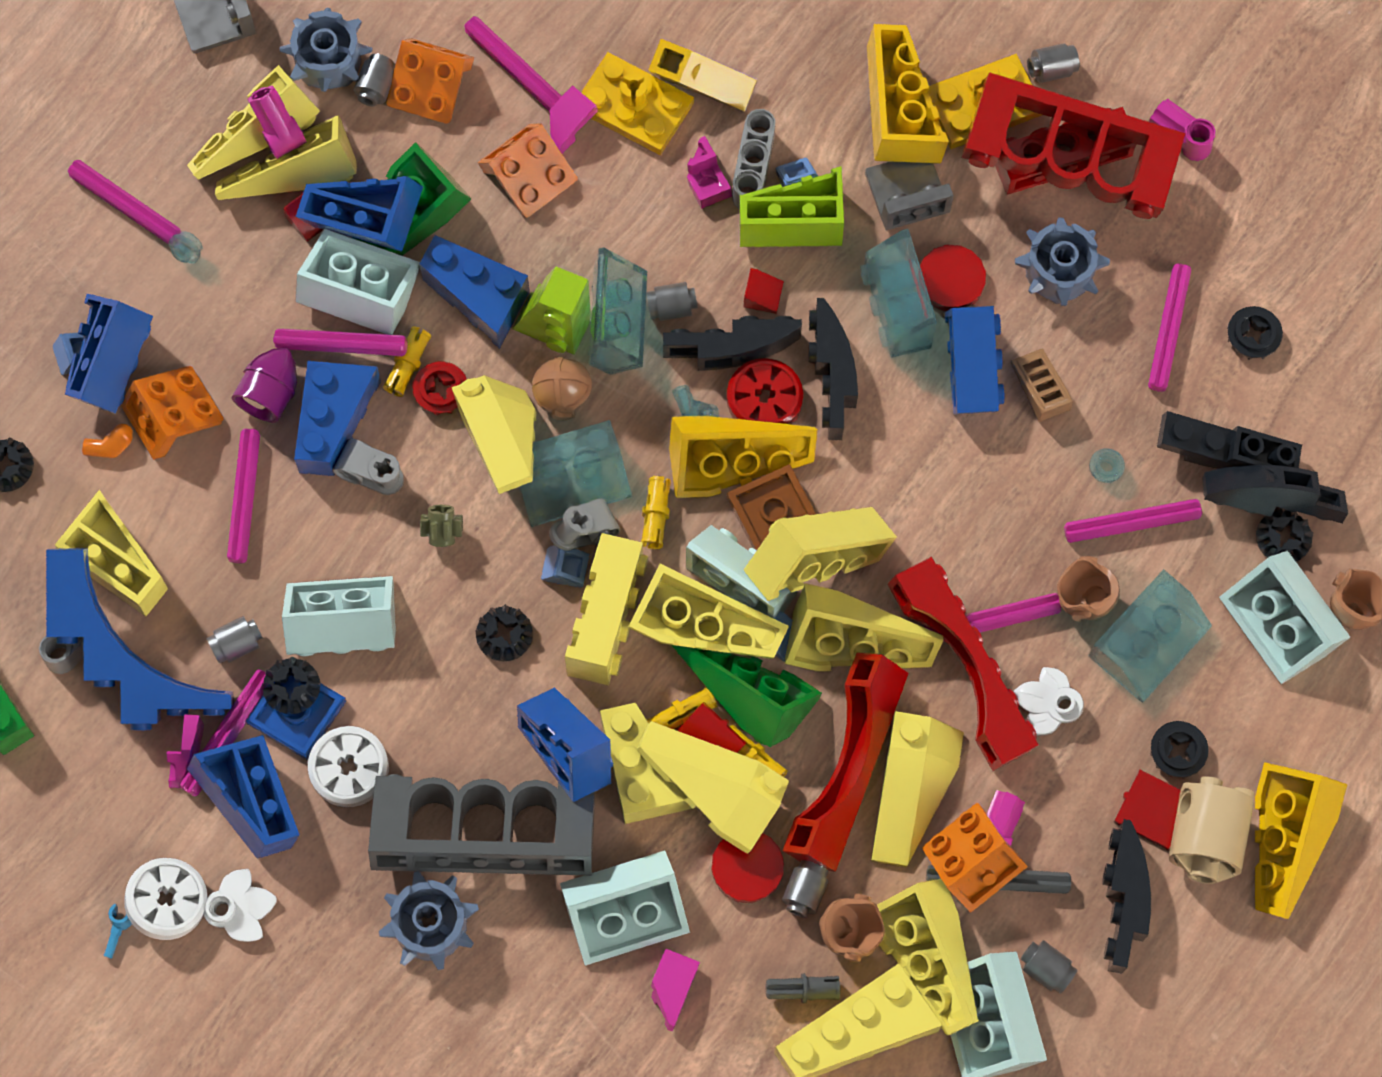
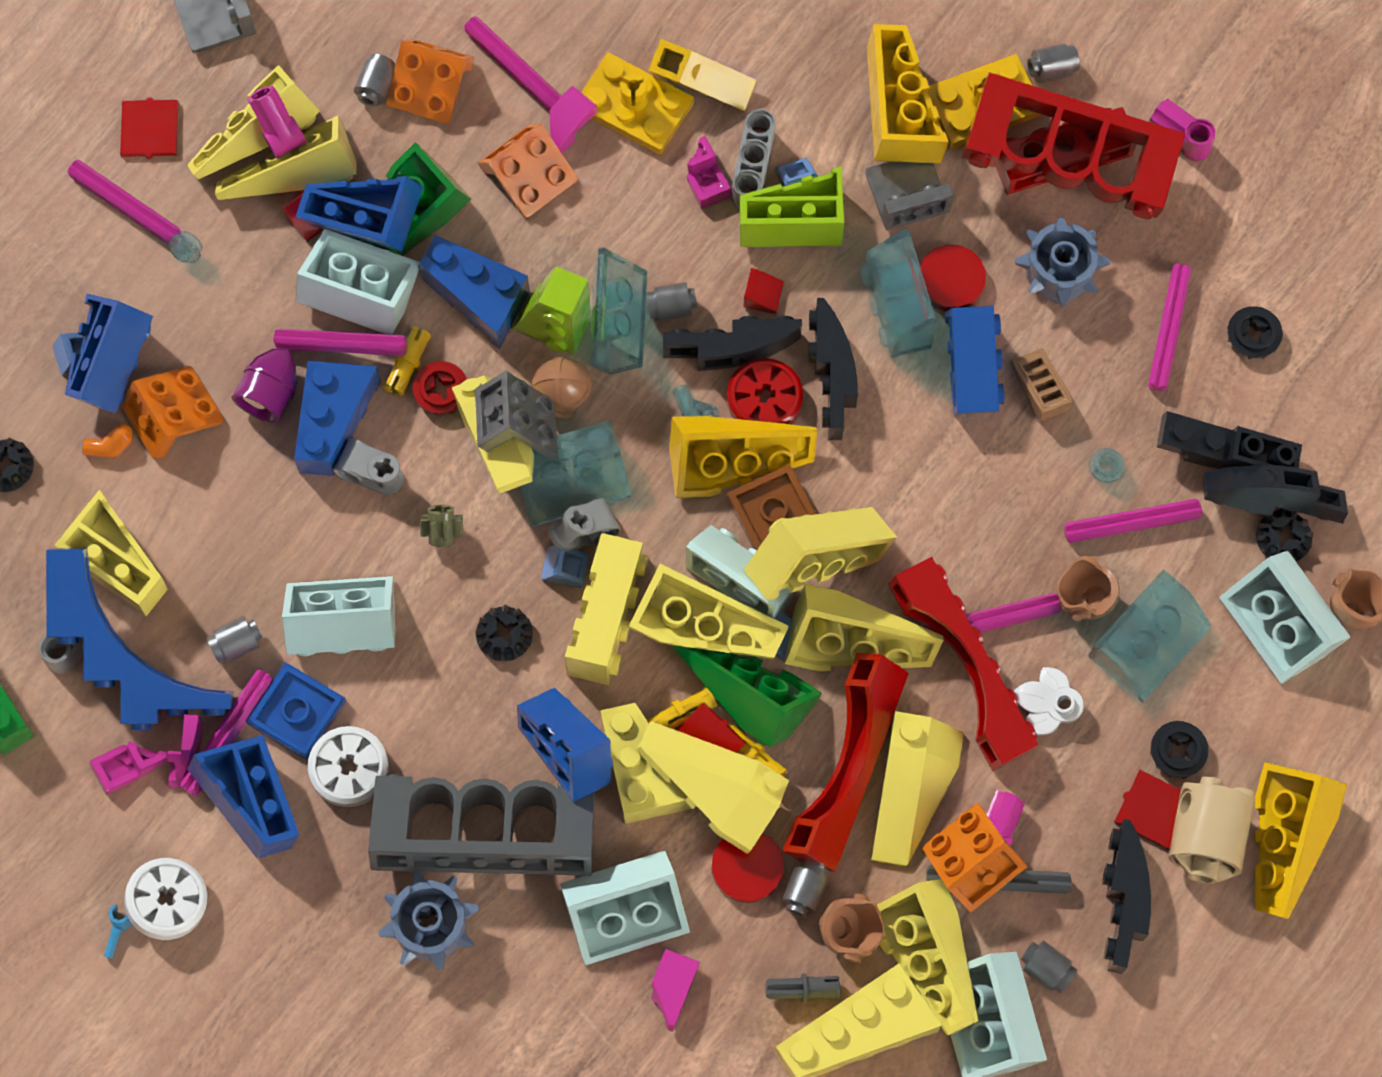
(125, 765): none -> dark pink slope
(149, 128): none -> red piece
(243, 496): dark pink axle -> none
(245, 906): white plate -> none
(302, 696): black gear -> none
(326, 50): sand blue brick -> none
(515, 409): none -> flat silver bracket
(655, 512): yellow pin -> none

